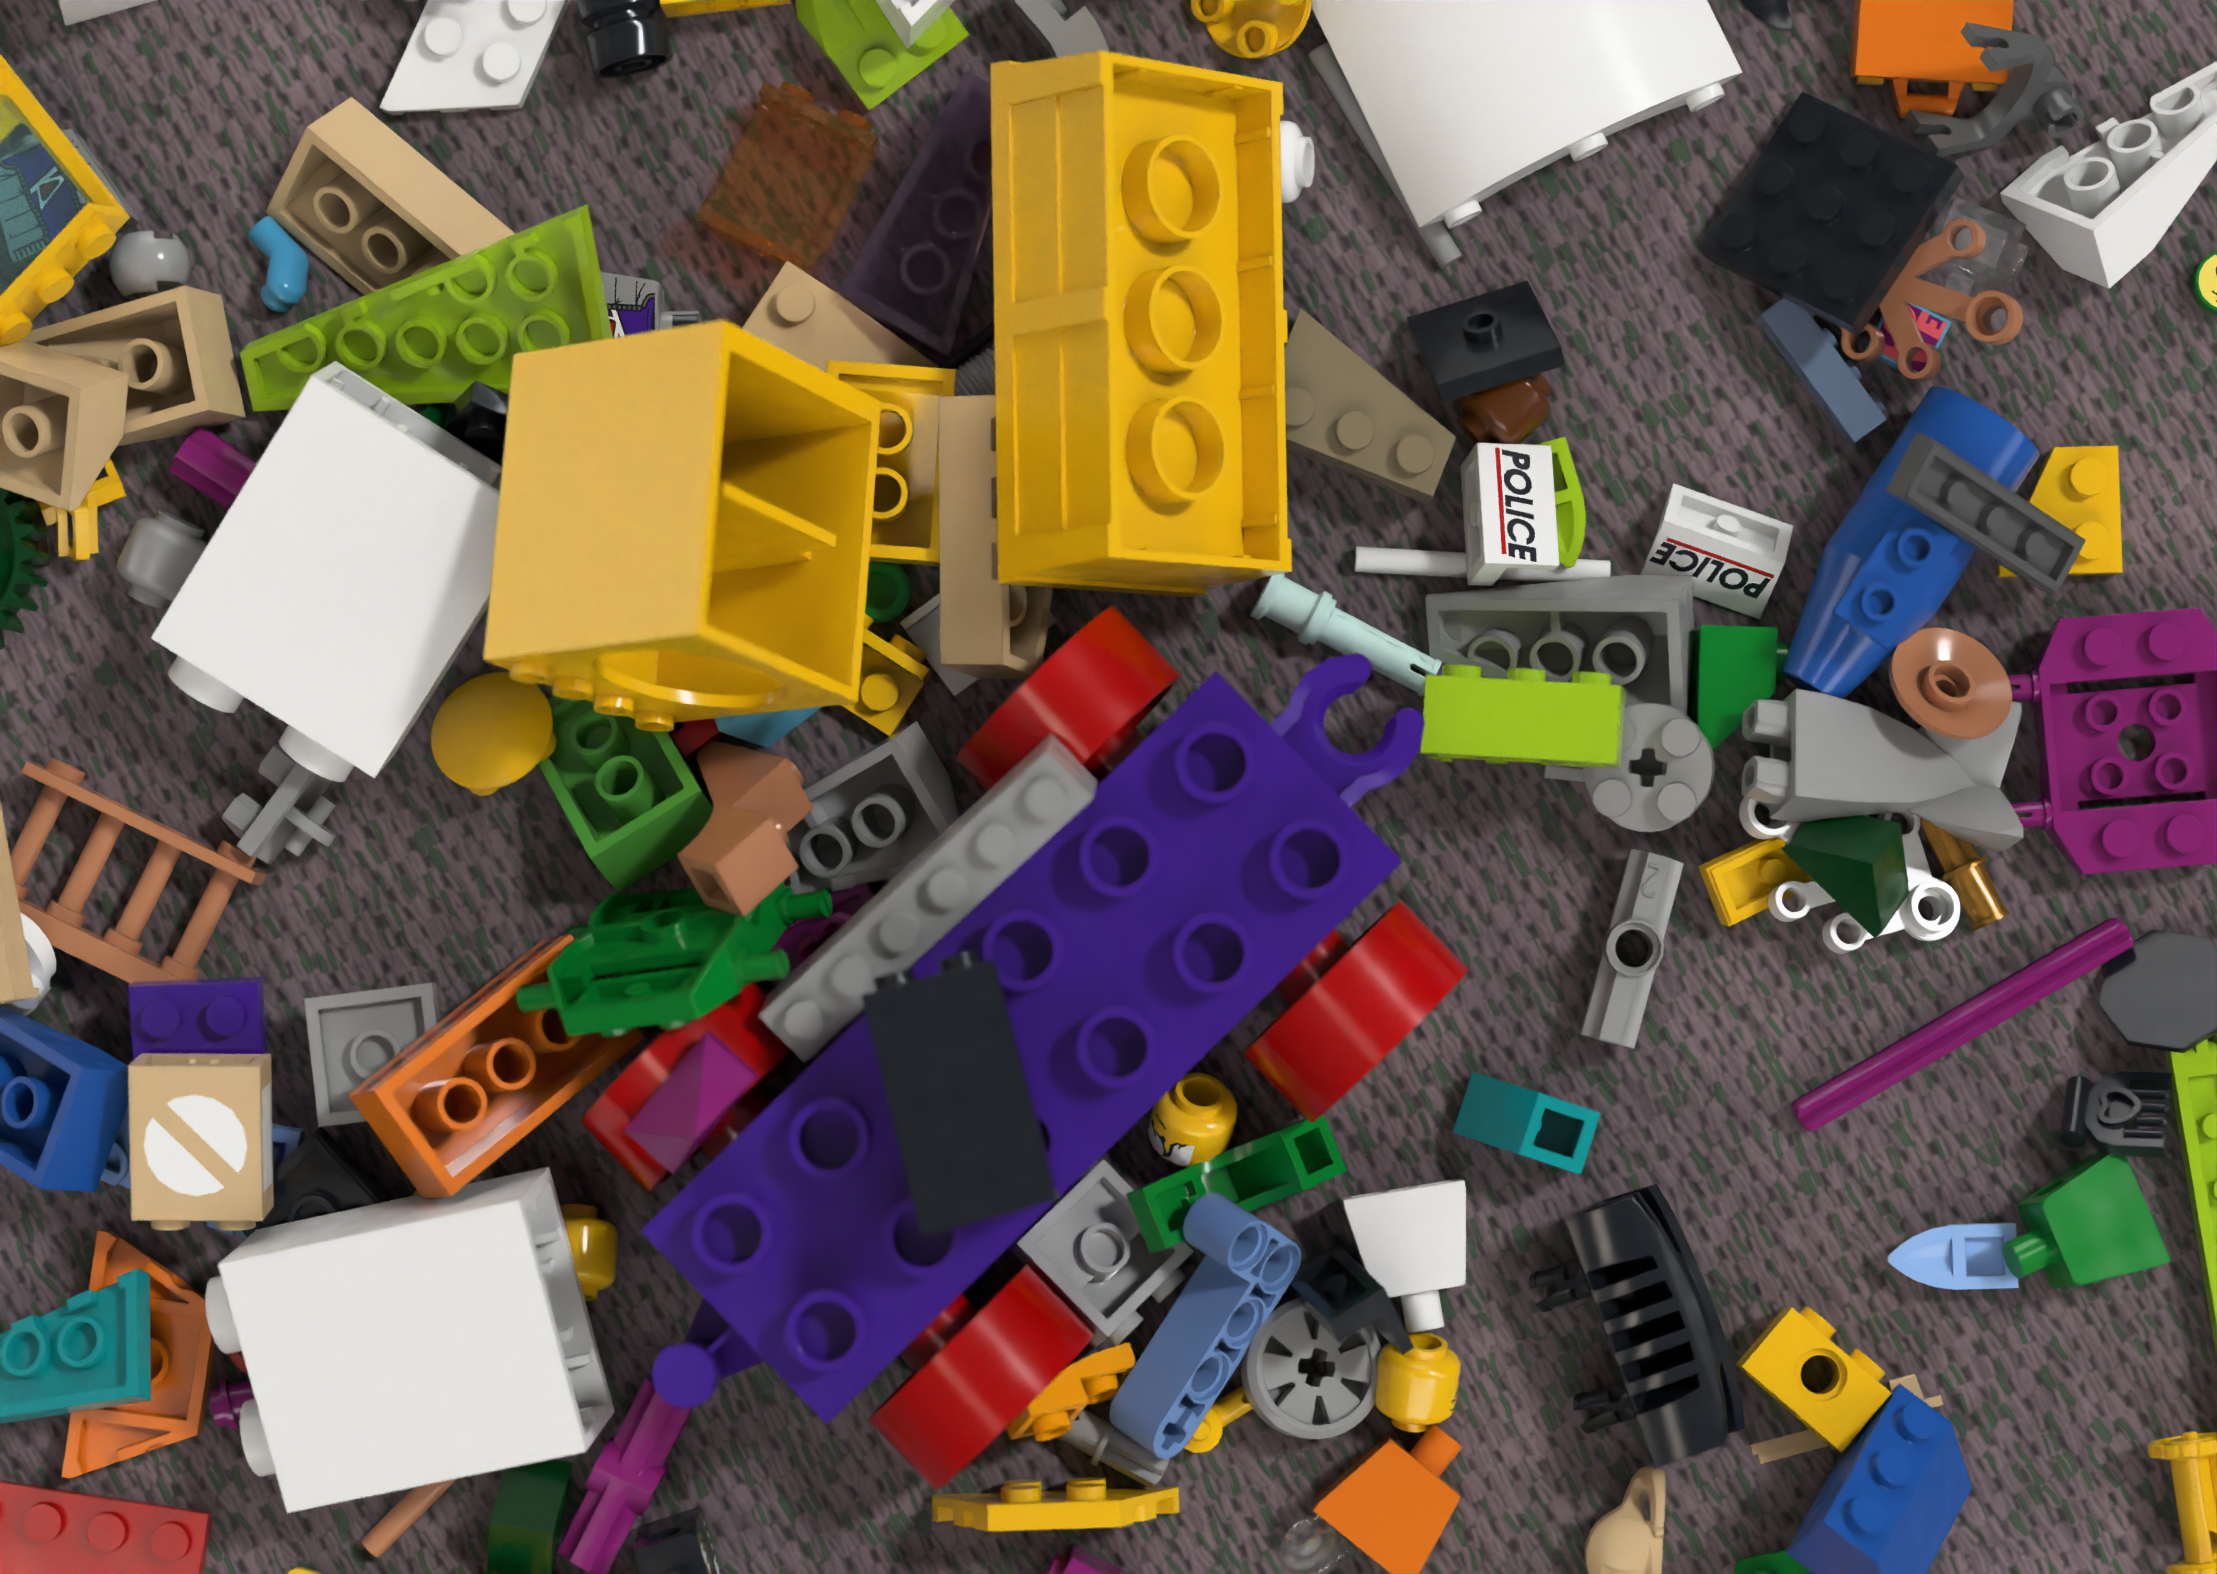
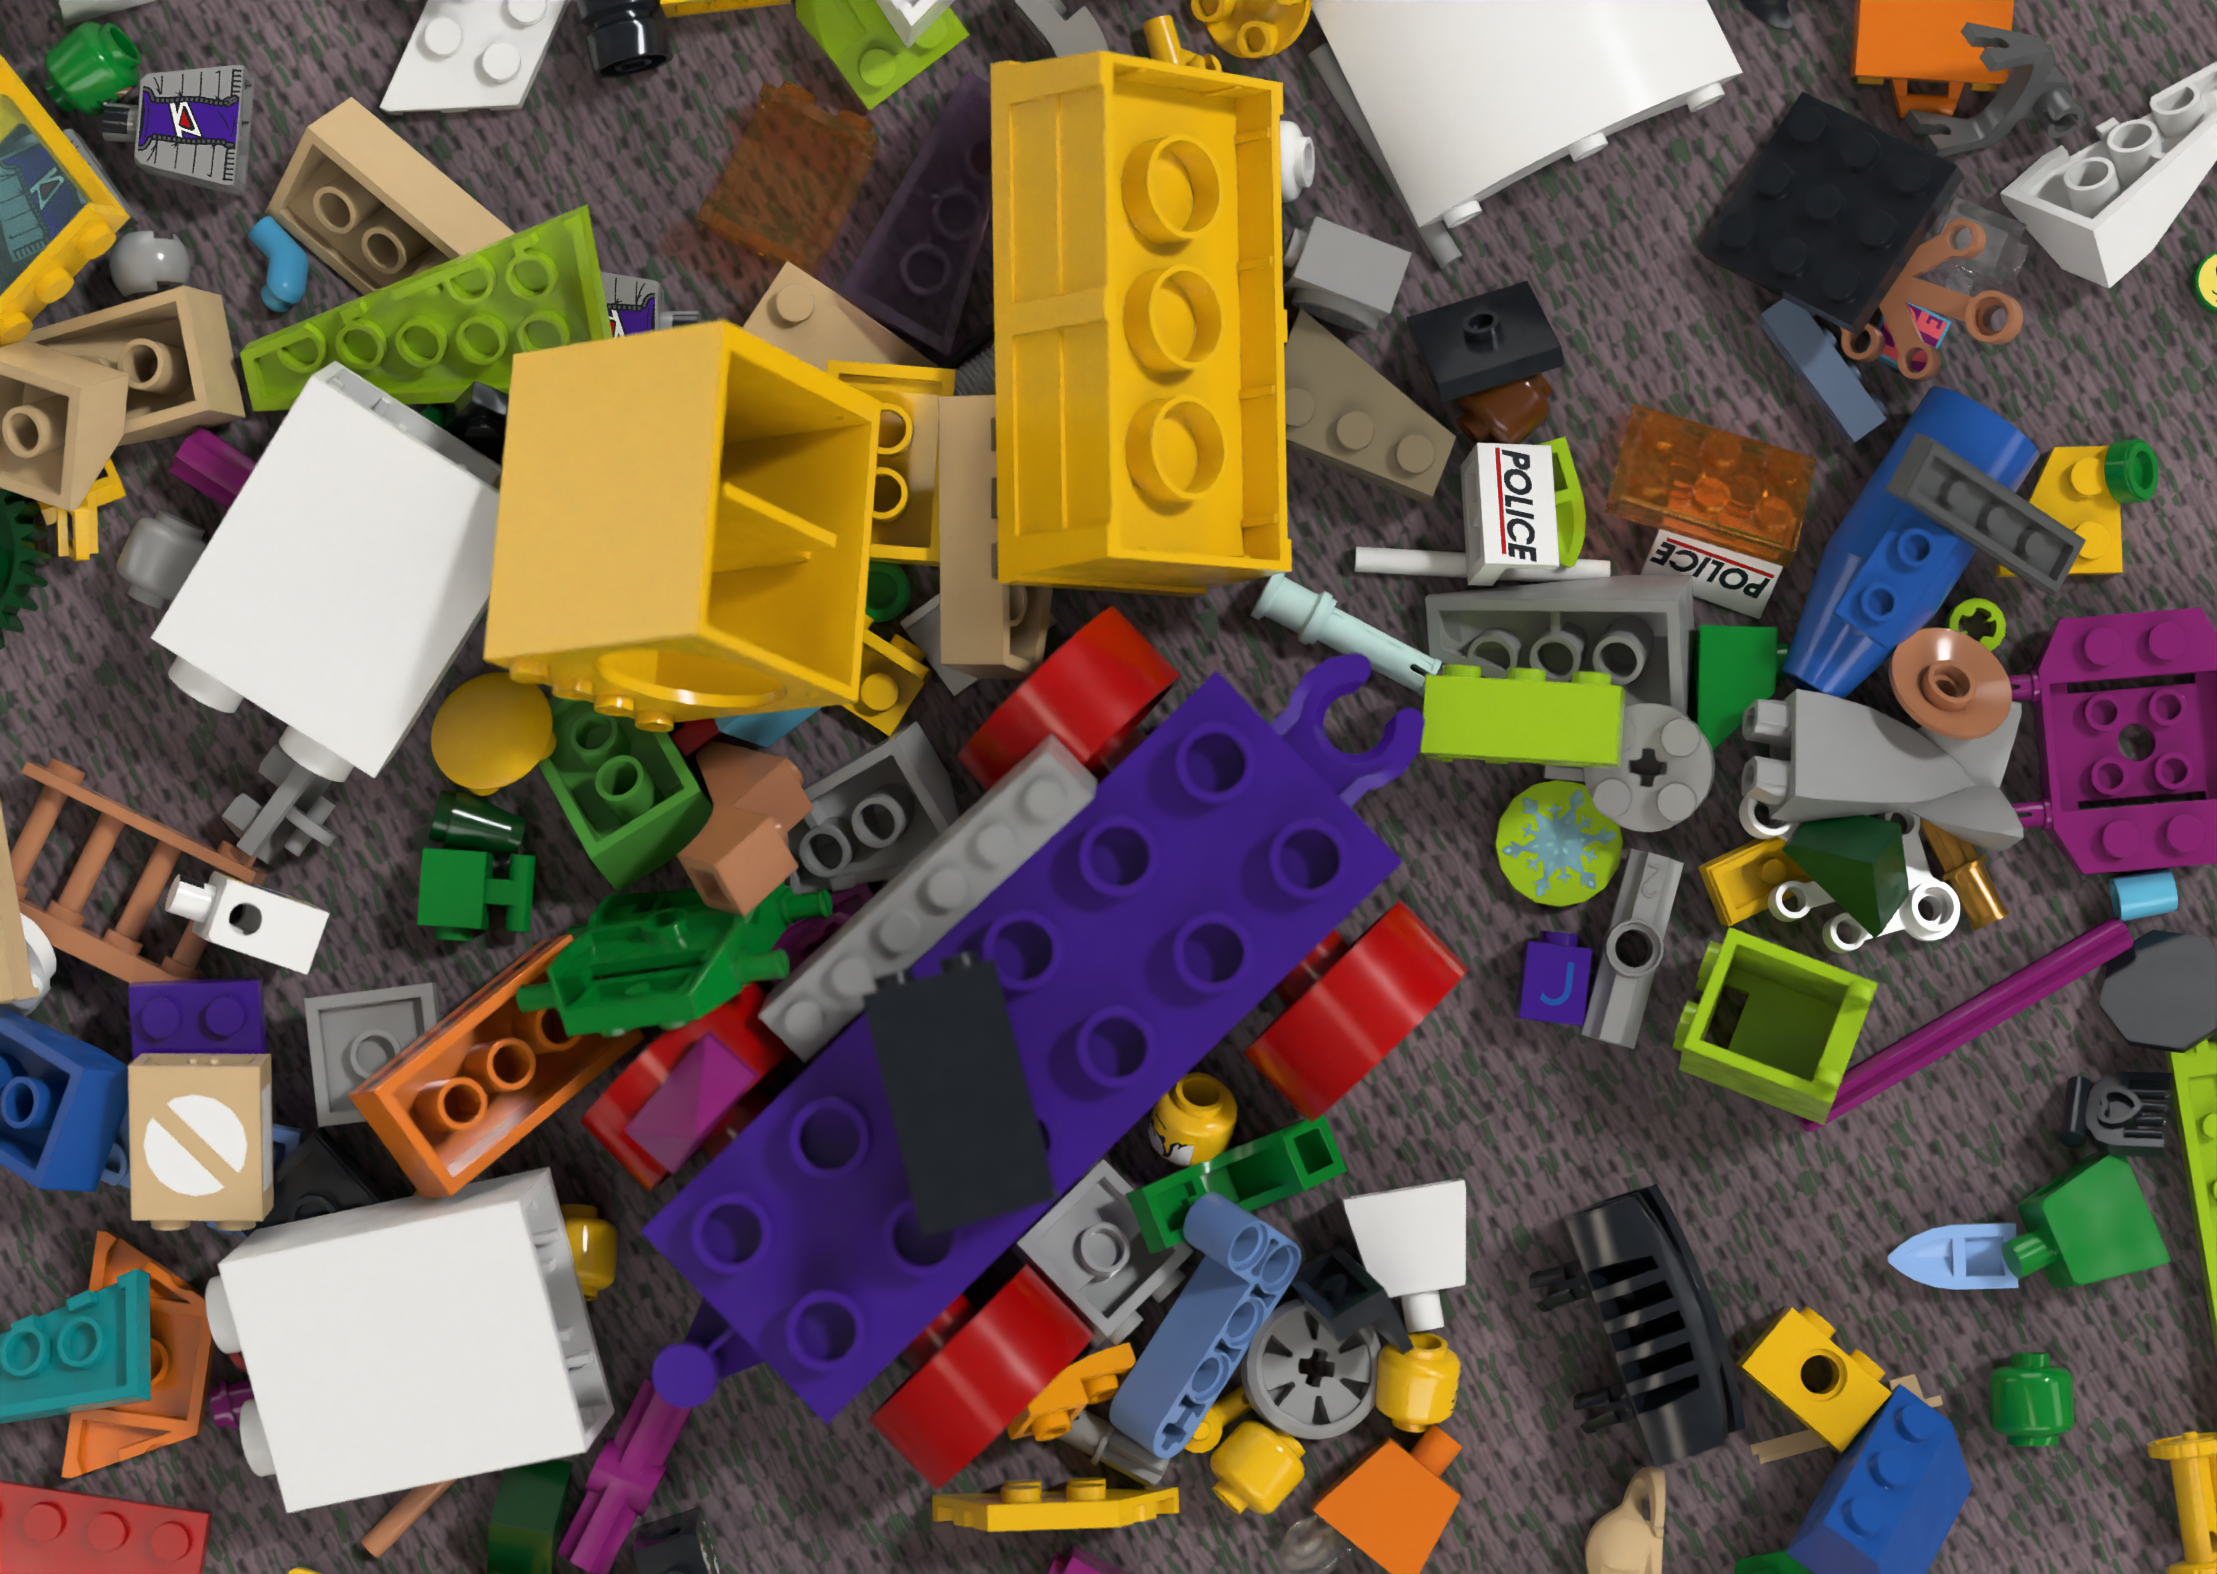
(92, 68): none -> green head
(189, 126): none -> torso
(270, 926): none -> white torso
(460, 889): none -> green brick
(474, 824): none -> dark green cone
(1165, 45): none -> yellow arm
(1256, 1468): none -> yellow head
(1341, 274): none -> light grey brick
(1526, 1122): teal slope -> none
(1553, 979): none -> dark purple brick
(1557, 844): none -> lime tile
(1710, 485): none -> clear orange plate
(1790, 1033): none -> lime container
(1994, 616): none -> lime bush
(2031, 1400): none -> green head
(2131, 471): none -> green tile
(2143, 894): none -> medium azure hinge

